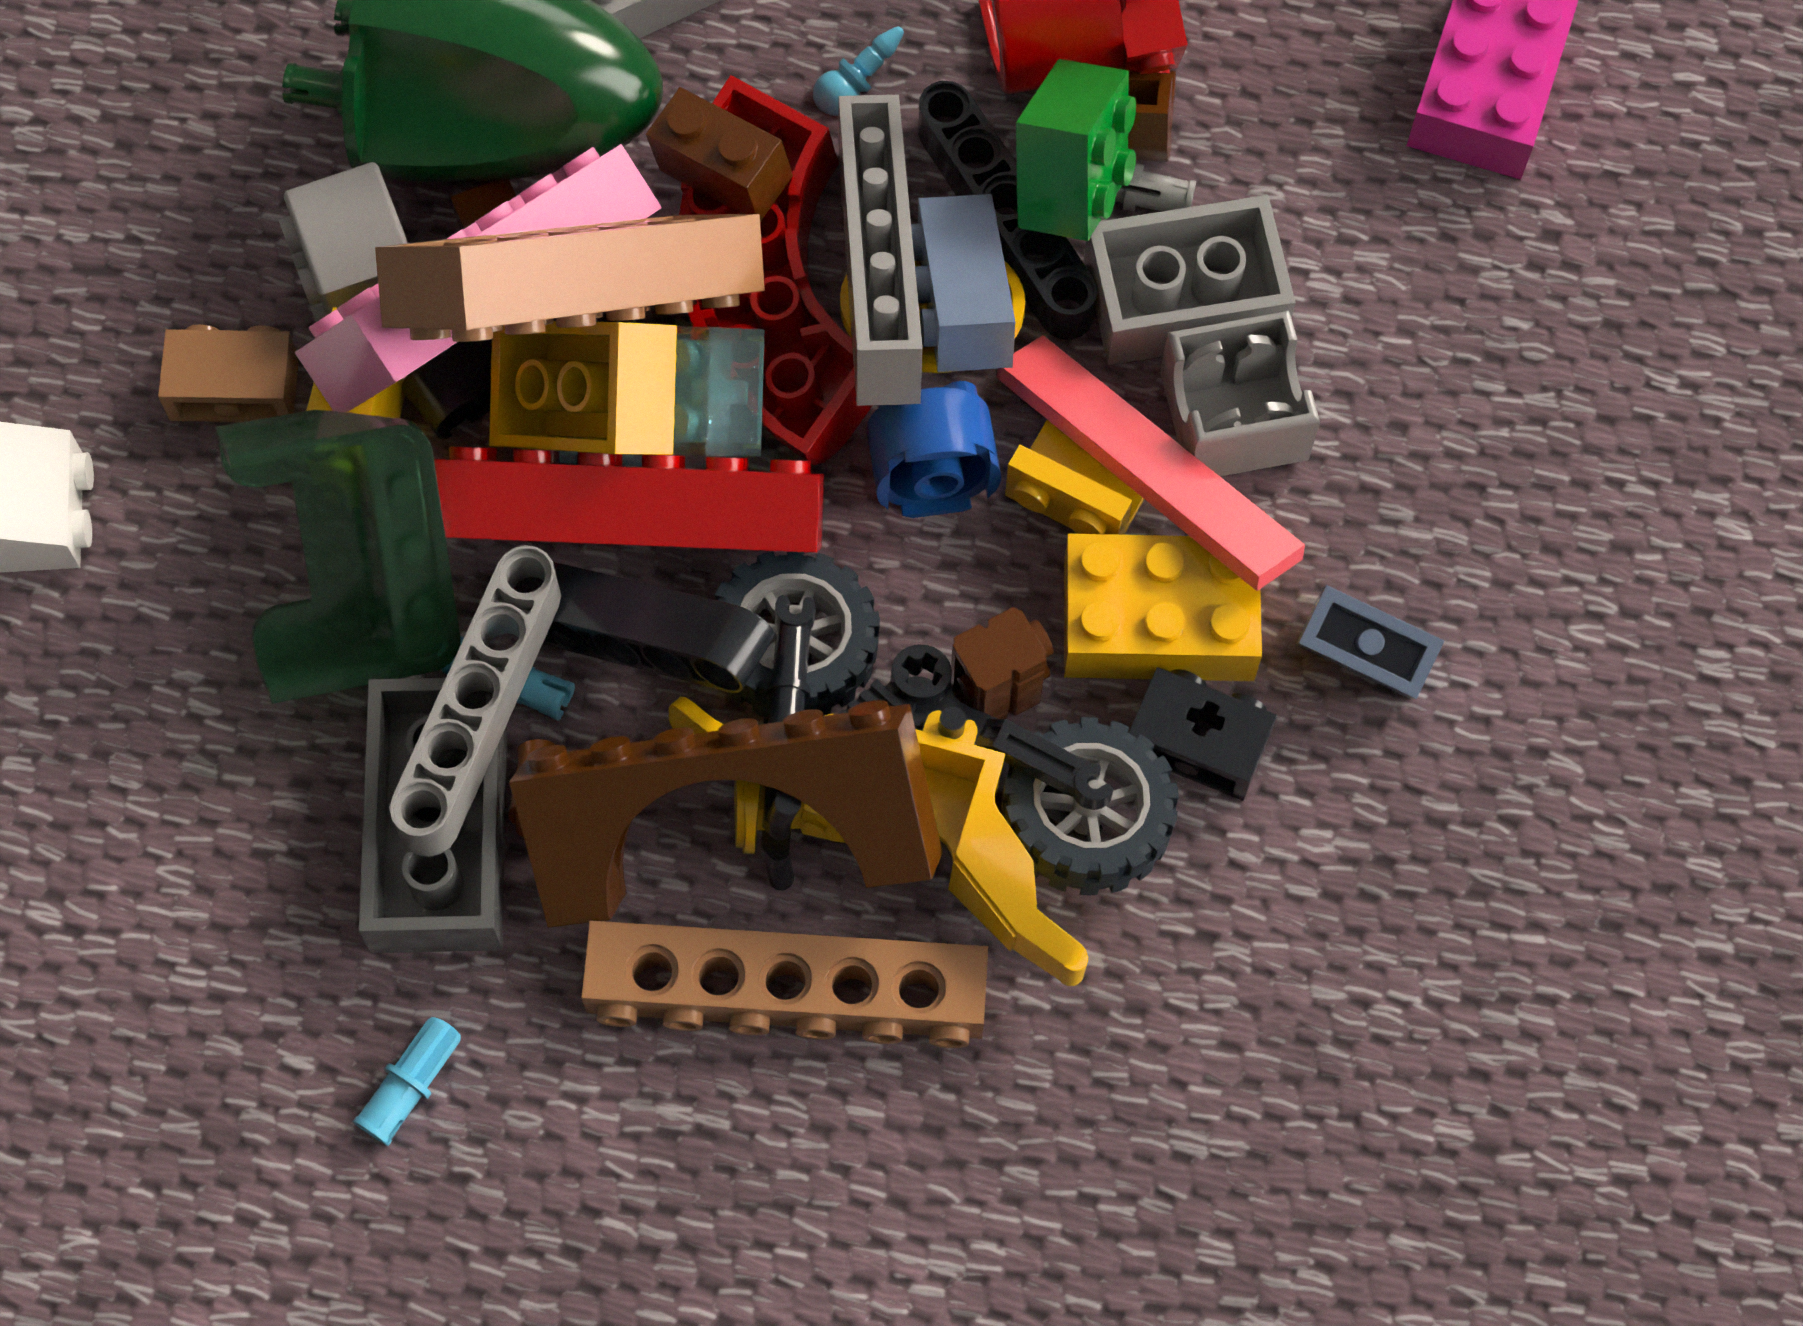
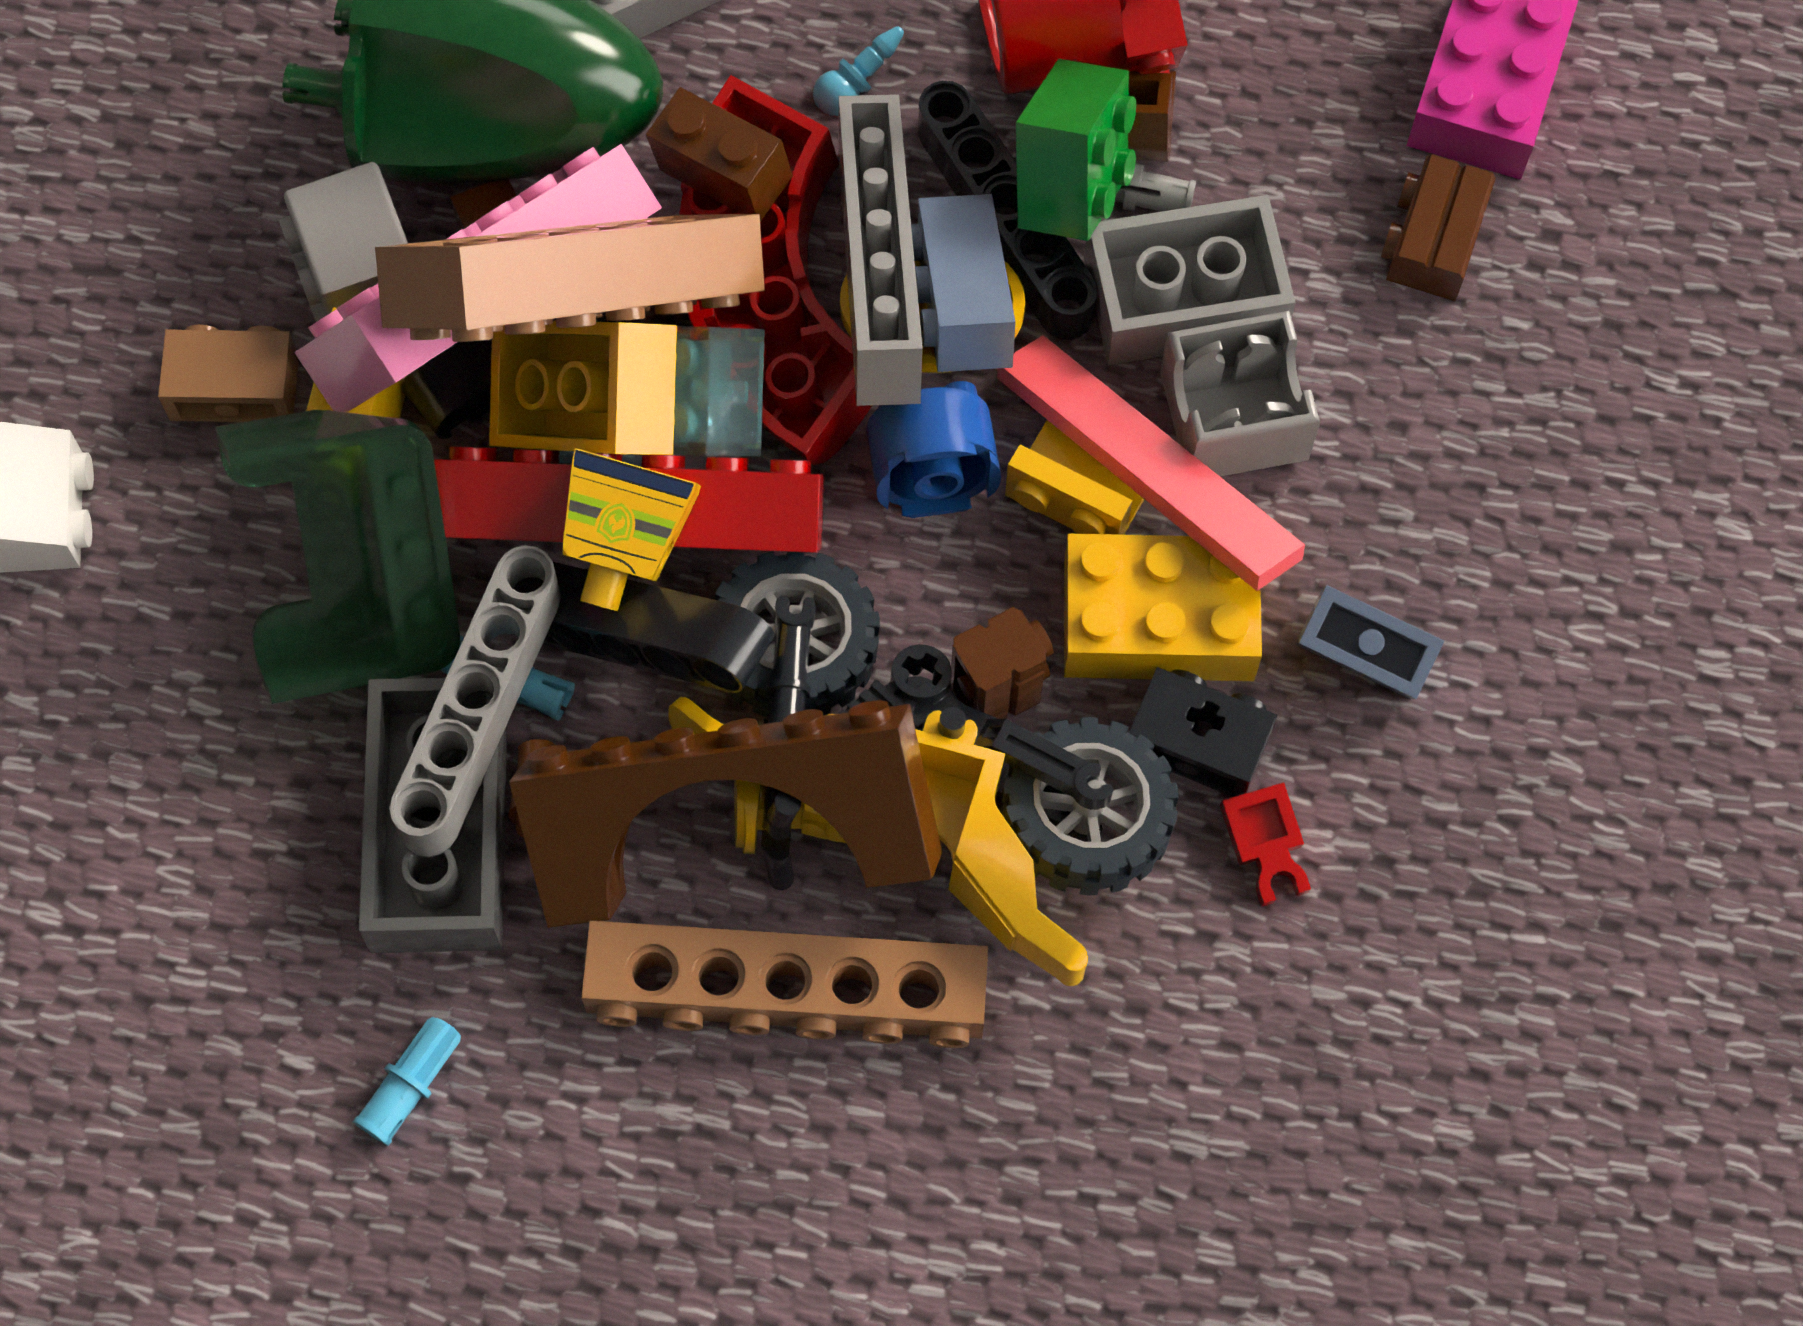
(622, 522): none -> yellow torso
(1264, 832): none -> red plate
(1440, 226): none -> reddish brown brick

